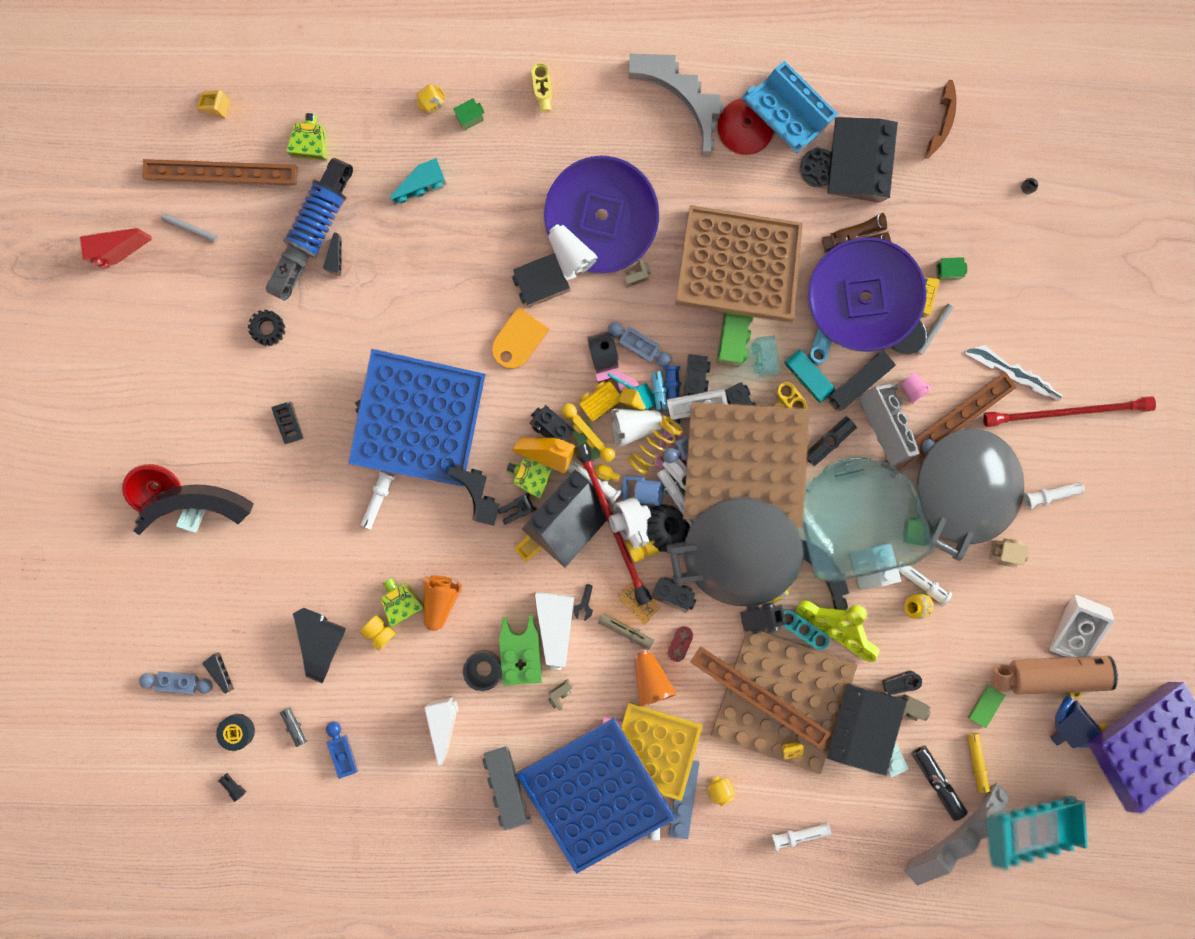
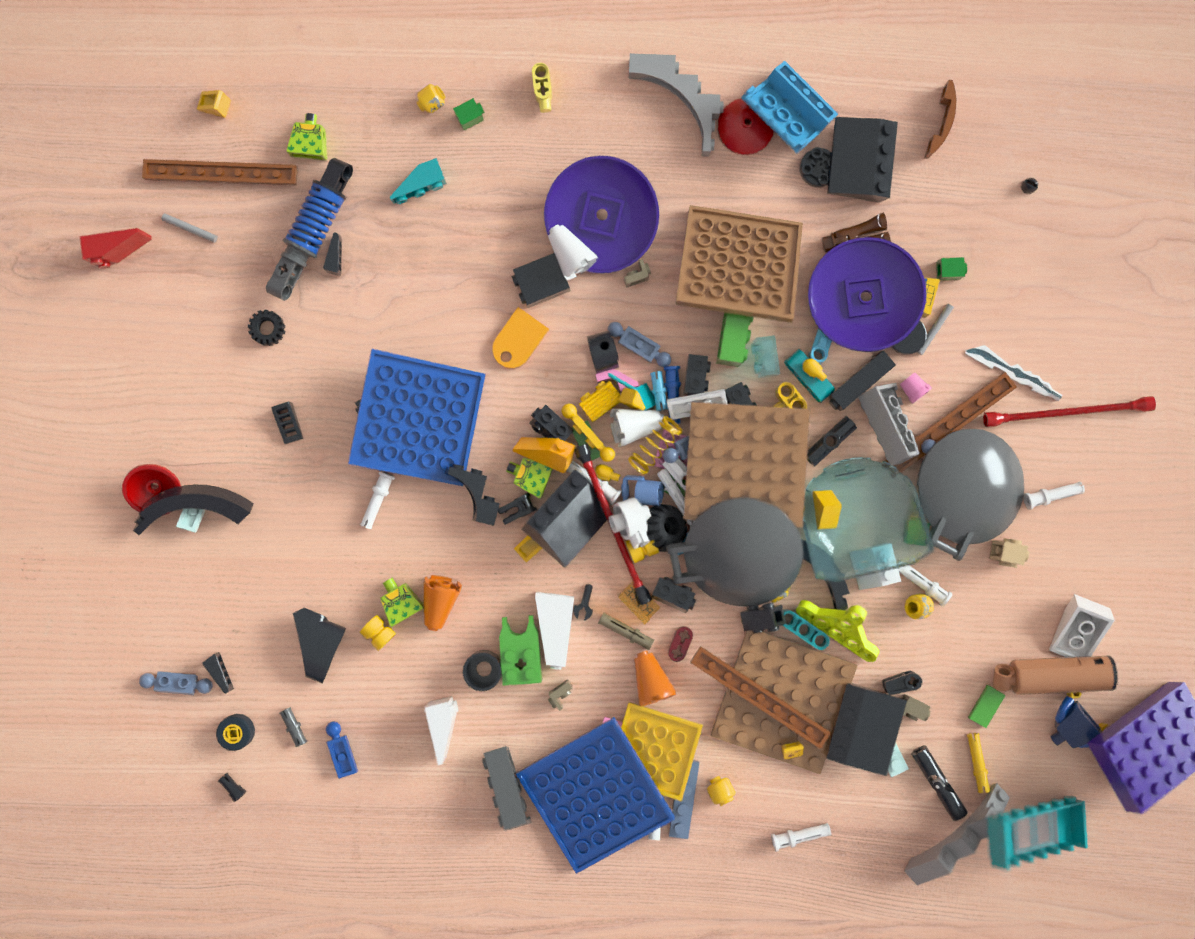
(813, 369): none -> yellow cylinder
(826, 509): none -> yellow slope

